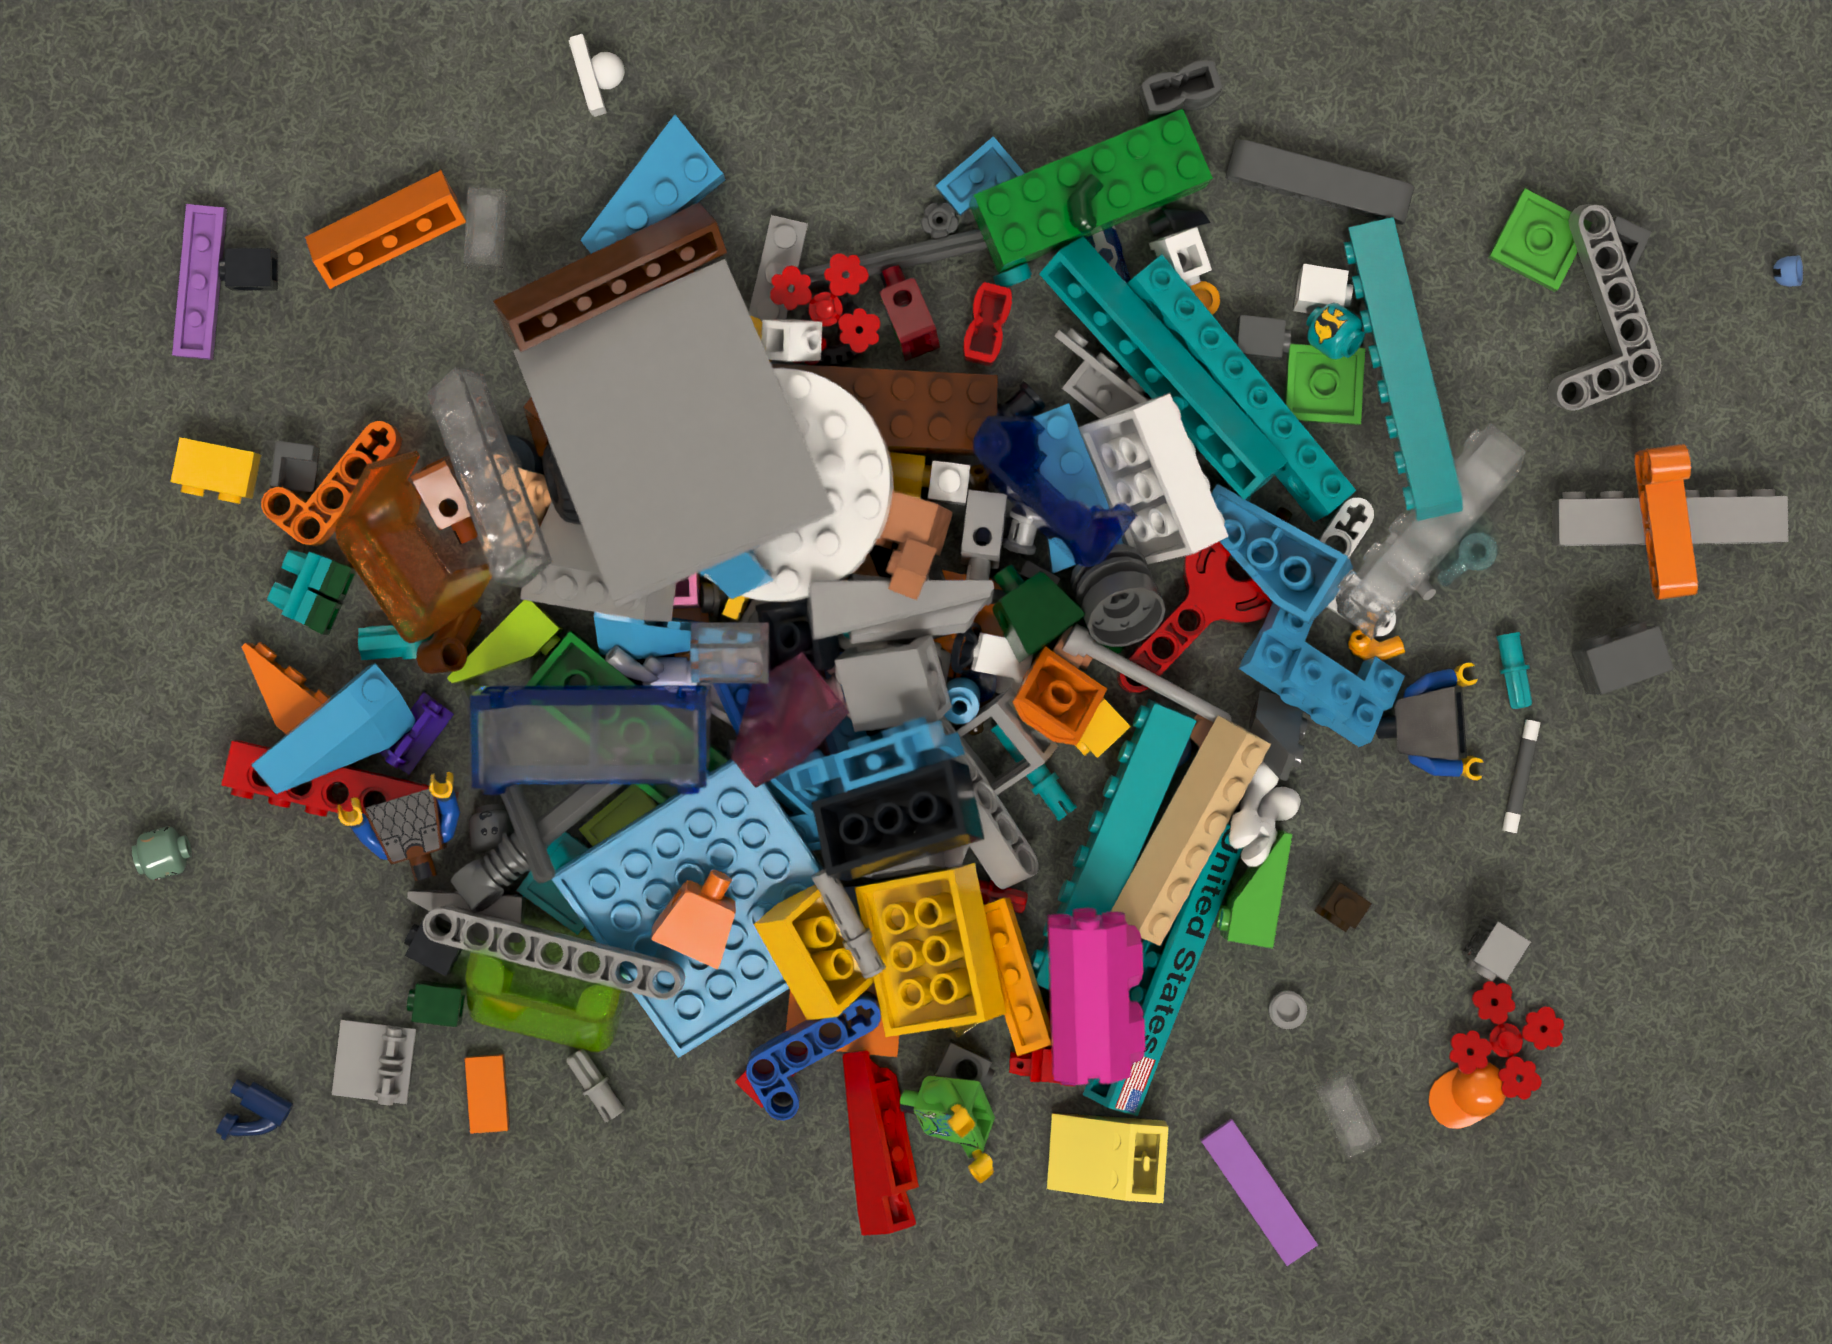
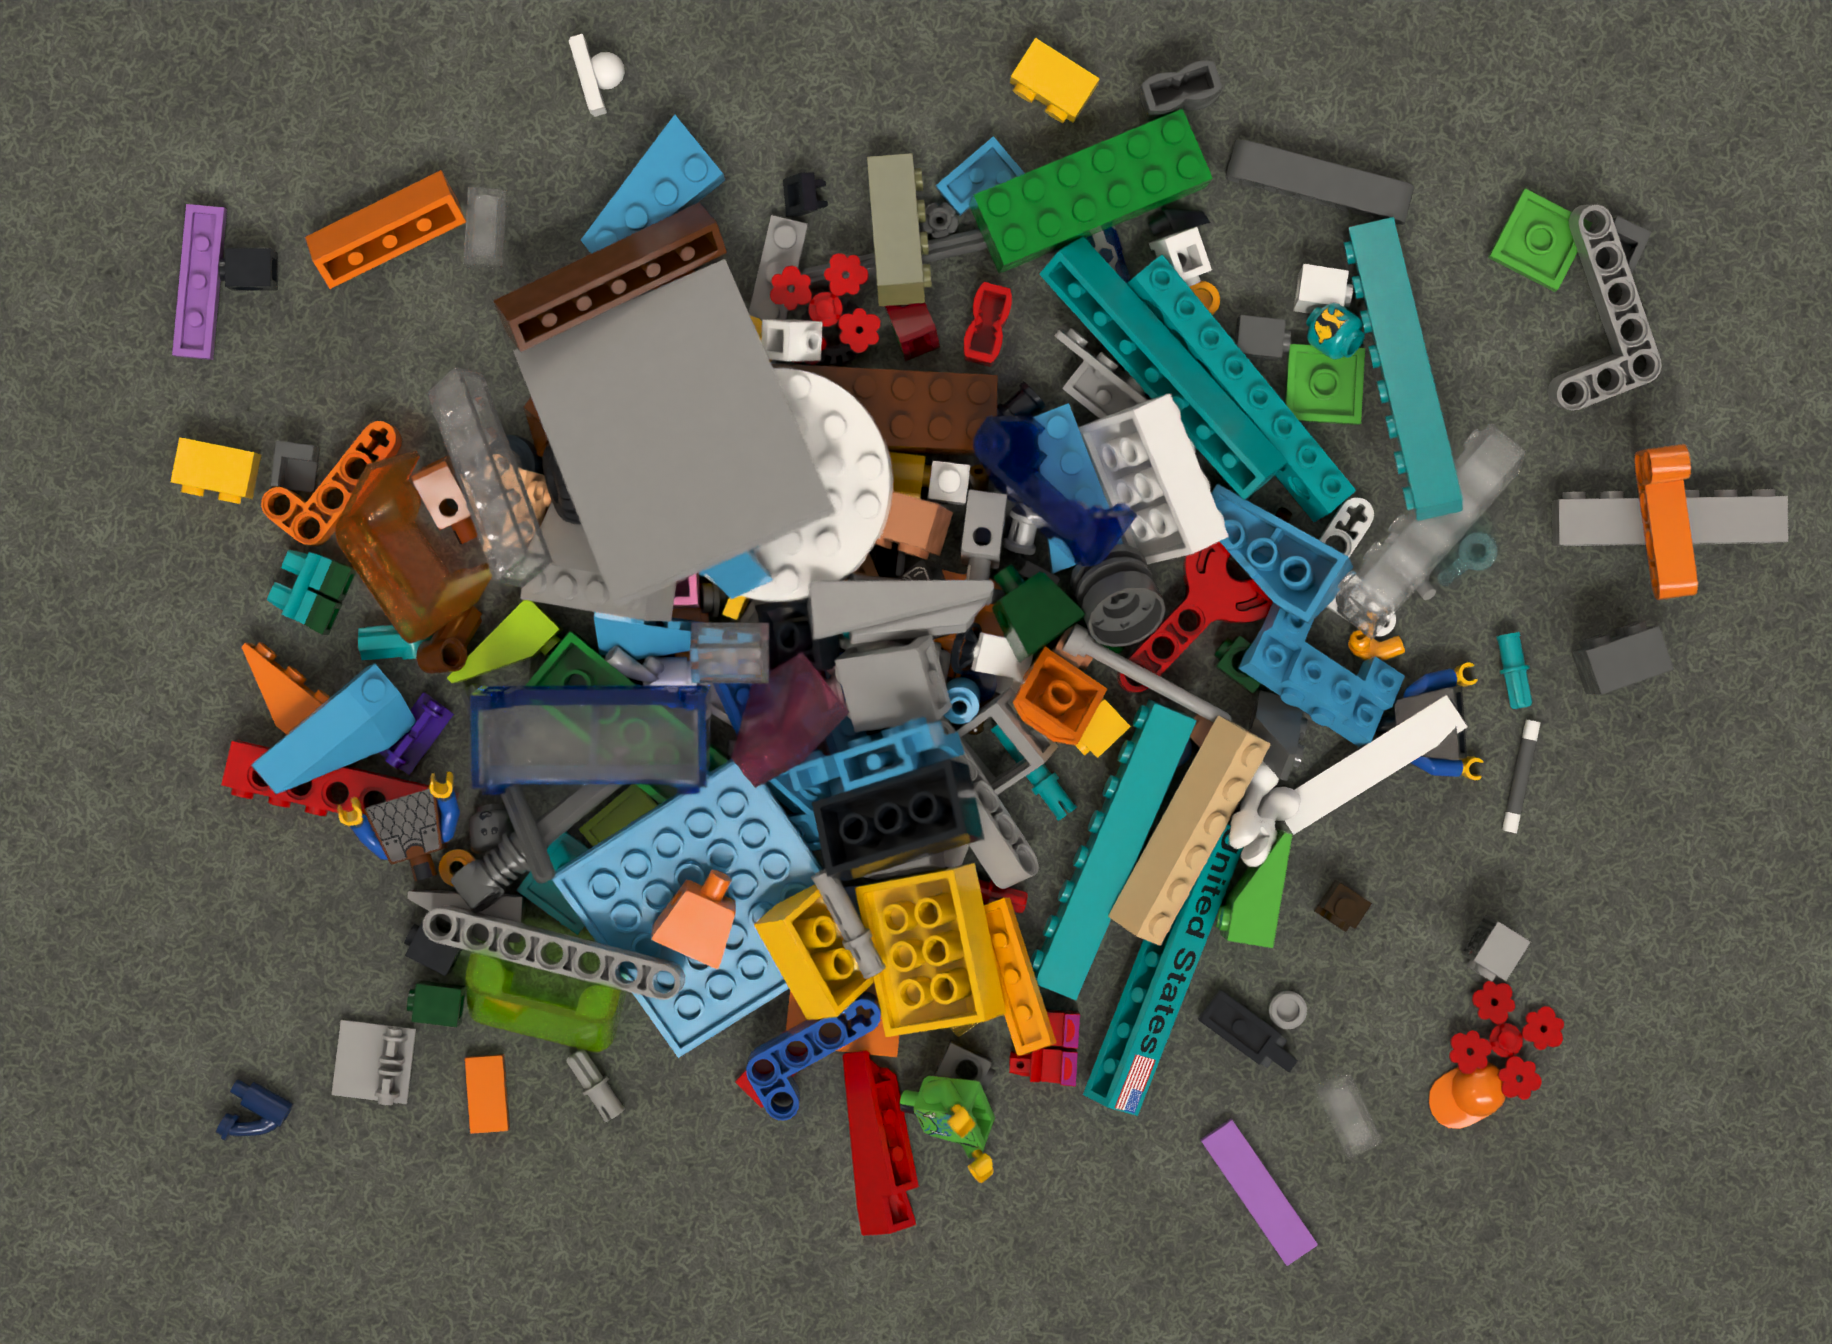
(161, 853): sand green head -> none
(454, 855): none -> light orange plate
(801, 194): none -> black tile
(896, 229): none -> brick
(910, 568): nougat plate -> none
(1013, 276): teal tile -> none
(1053, 82): none -> yellow brick
(1080, 205): dark green arm -> none
(1091, 1016): dark pink brick -> none
(1108, 1157): light yellow slope -> none
(1224, 663): none -> dark green brick
(1246, 1031): none -> black hinge
(1375, 762): none -> white sticker
(1791, 271): medium blue hinge -> none

